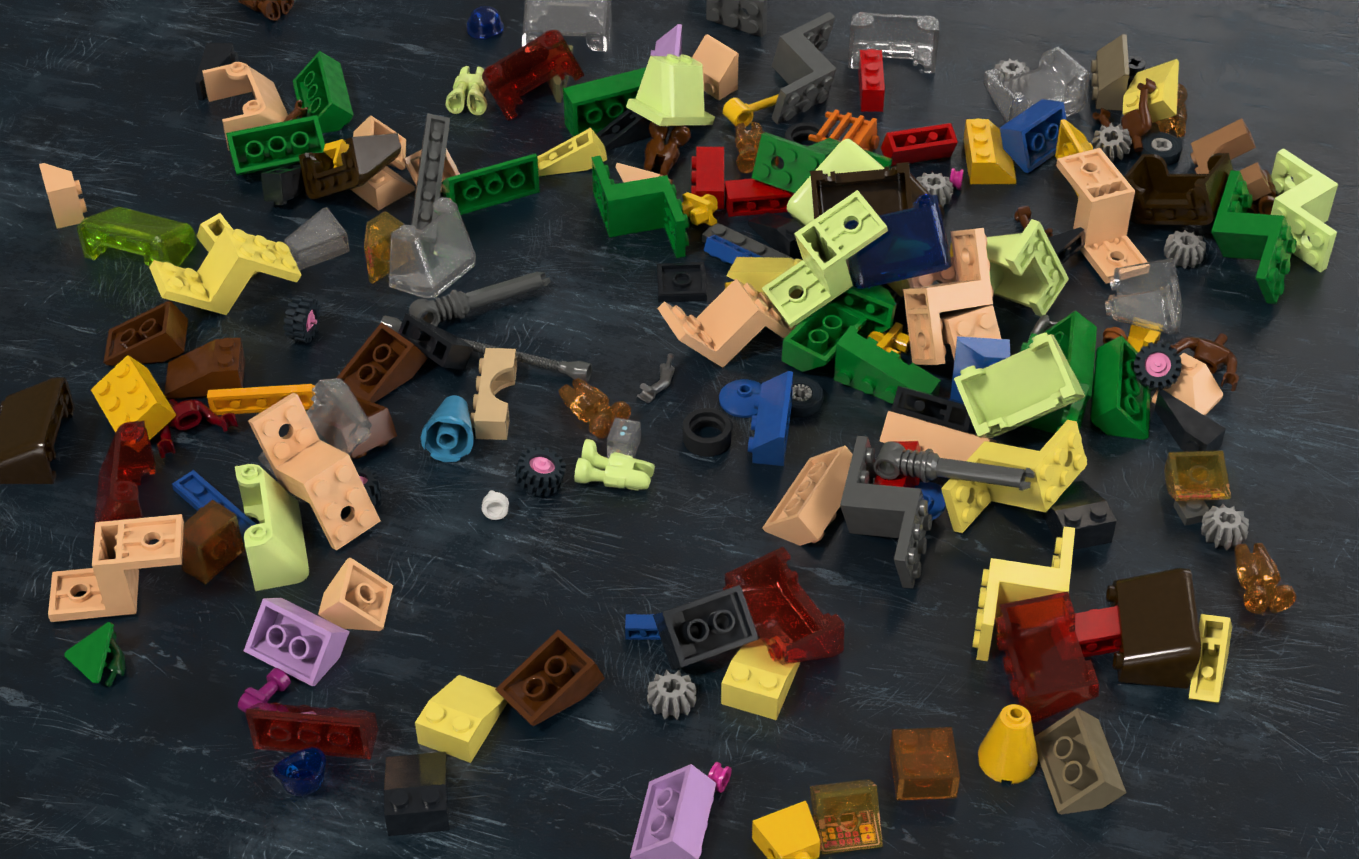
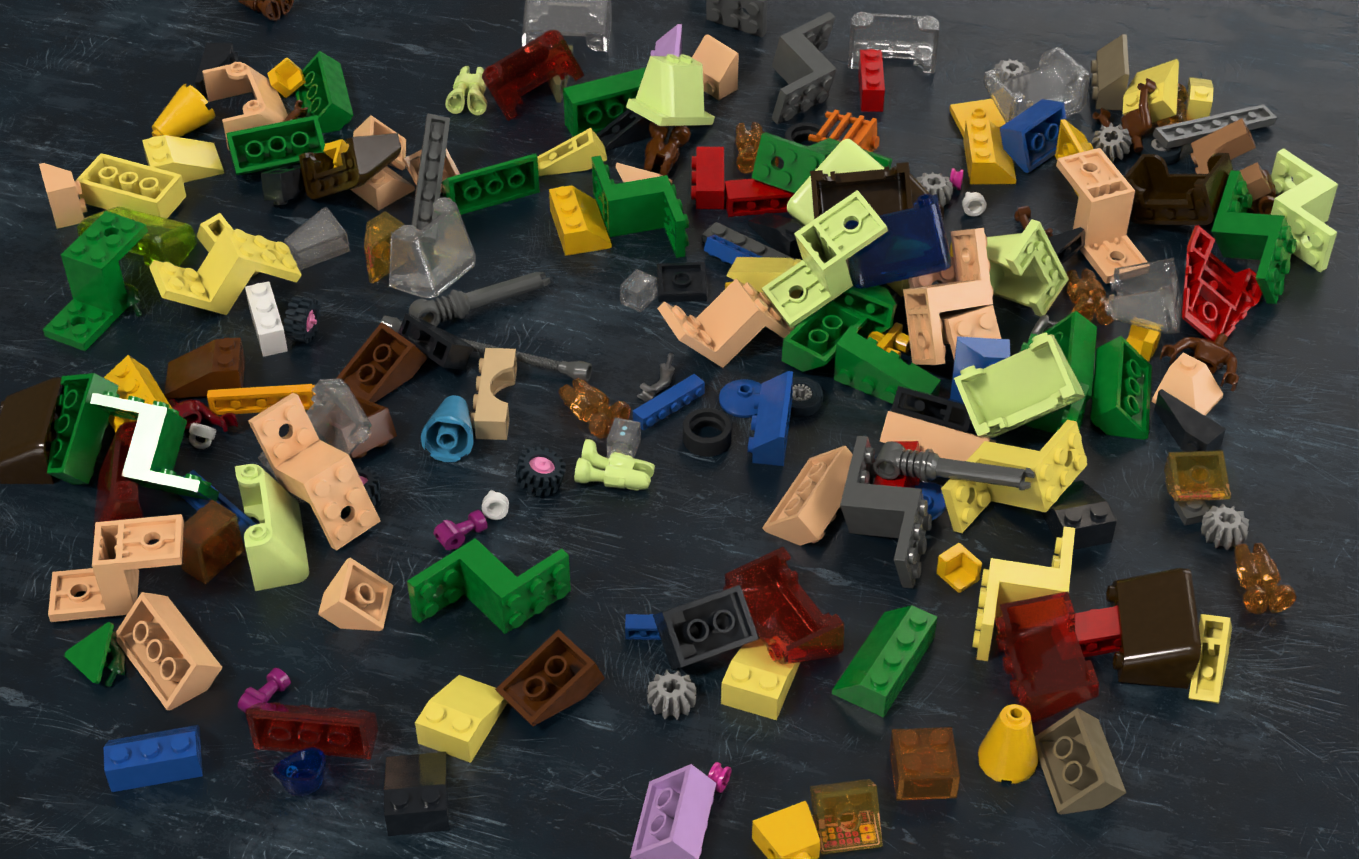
(79, 428): none -> green wedge
(95, 280): none -> green bracket
(131, 185): none -> light yellow brick
(133, 298): none -> dark green piece
(149, 336): reddish brown slope -> none
(153, 758): none -> blue slope
(154, 446): none -> bracket
(166, 650): none -> light nougat slope
(183, 113): none -> yellow cone
(183, 156): none -> light yellow slope
(202, 431): none -> white tile
(266, 319): none -> white brick
(286, 77): none -> yellow panel
(295, 640): lavender slope -> none
(453, 535): none -> magenta leg
(484, 23): clear blue helmet -> none
(489, 586): none -> green bracket
(578, 221): none -> yellow slope
(638, 290): none -> clear brick
(669, 401): none -> blue piece
(700, 208): yellow hips -> none
(738, 112): yellow piece -> none
(887, 659): none -> green slope
(920, 144): red brick -> none
(959, 567): none -> yellow panel
(973, 204): none -> white tile
(976, 109): none -> yellow plate
(1088, 296): none -> clear orange piece
(1112, 333): dark orange plate -> none
(1136, 65): black wheel -> none
(1157, 366): black wheel -> none
(1185, 249): light grey gear -> none
(1192, 130): none -> dark grey plate
(1199, 98): none -> light yellow slope
(1213, 293): none -> red wedge

